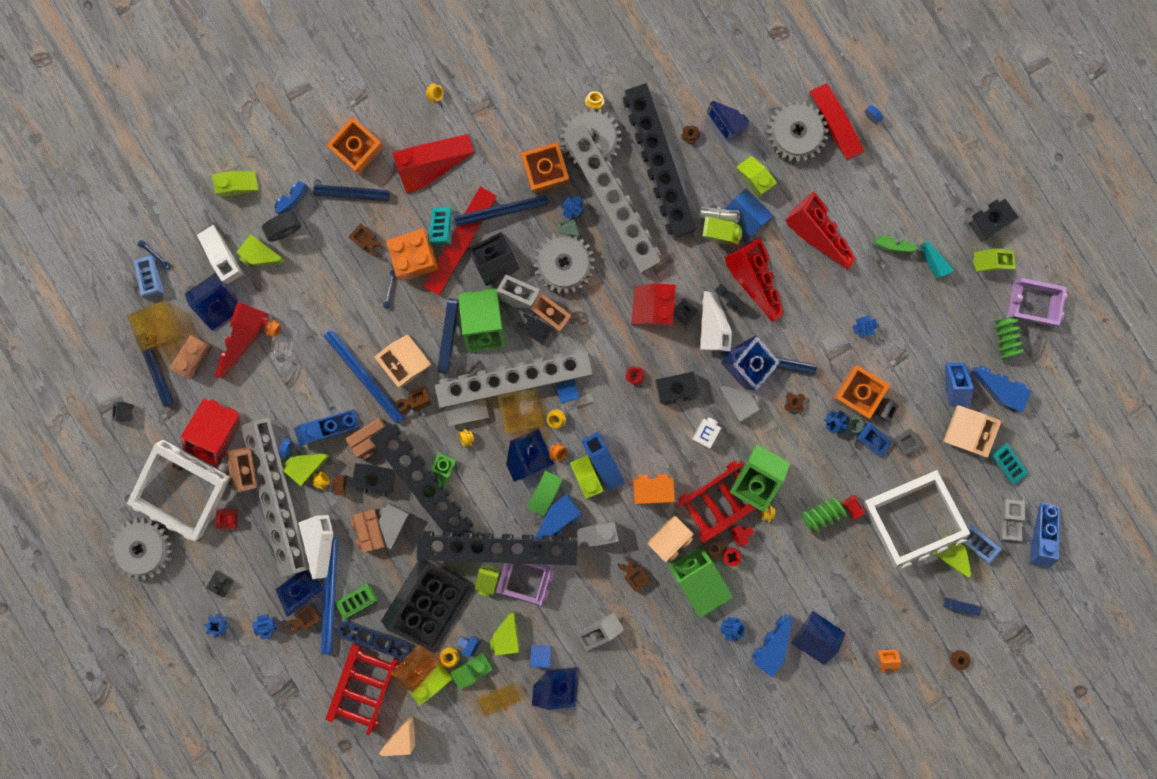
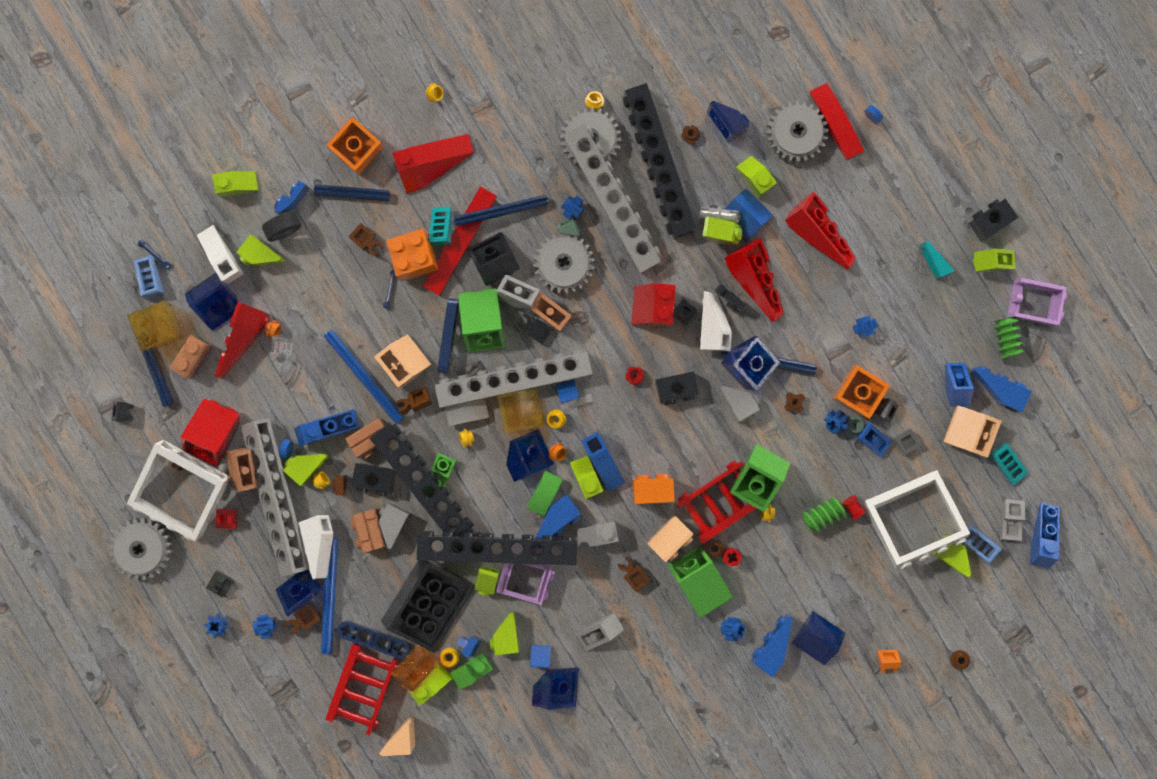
(370, 594): bright green slope -> none
(498, 698): clear yellow slope -> none
(545, 168): orange brick -> none
(706, 432): white brick -> none
(740, 534): red tile -> none
(889, 245): bright green slope -> none
(962, 606): dark blue beam -> none

